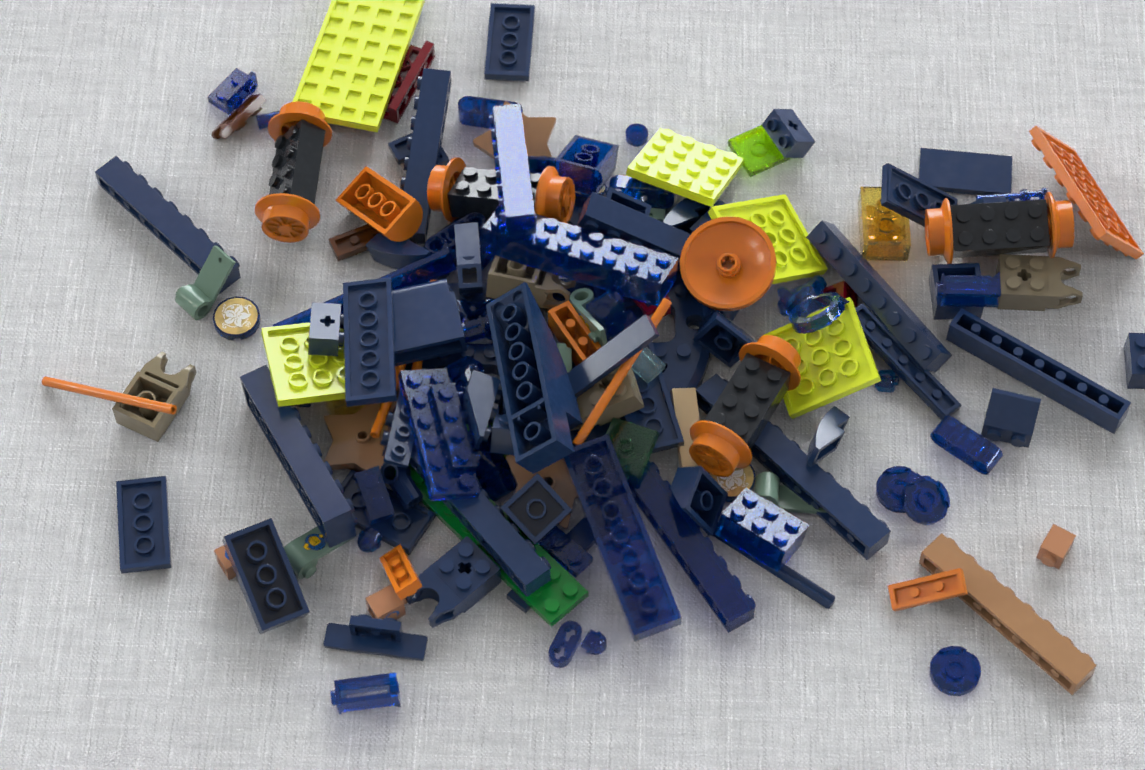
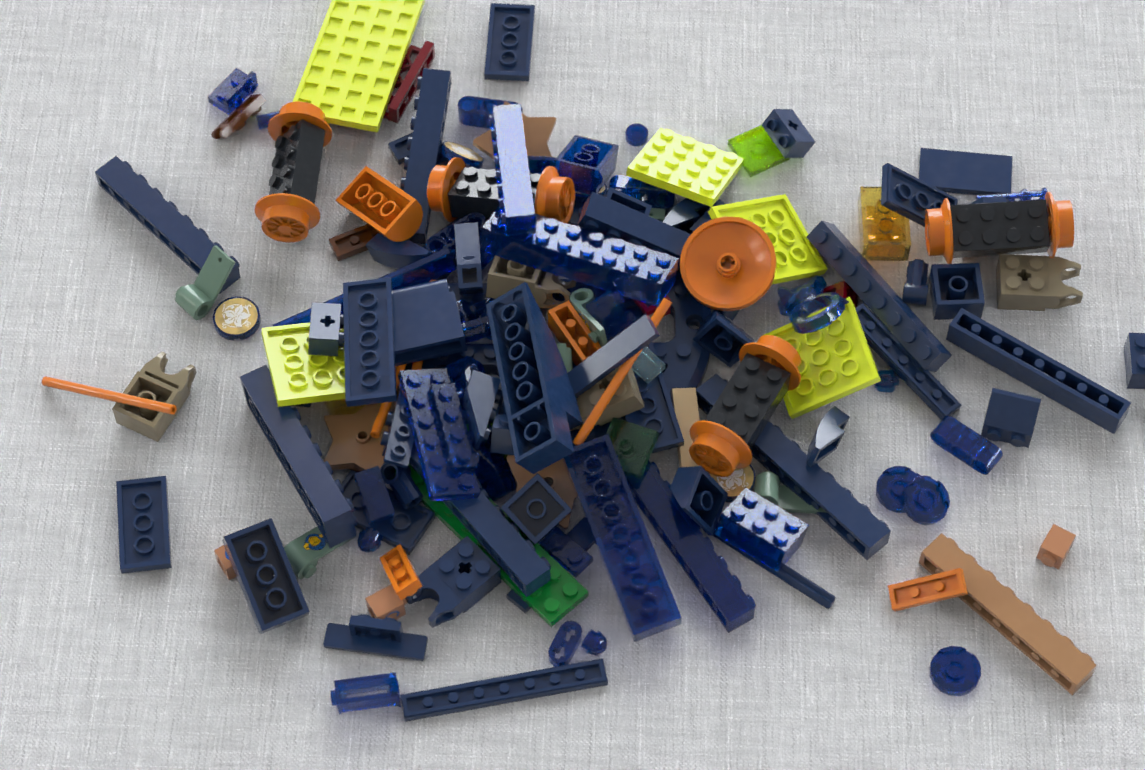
(451, 150): none -> tile
(503, 690): none -> dark blue tile
(916, 287): none -> dark blue piece
(969, 290): clear blue window -> none
(1085, 193): orange plate -> none

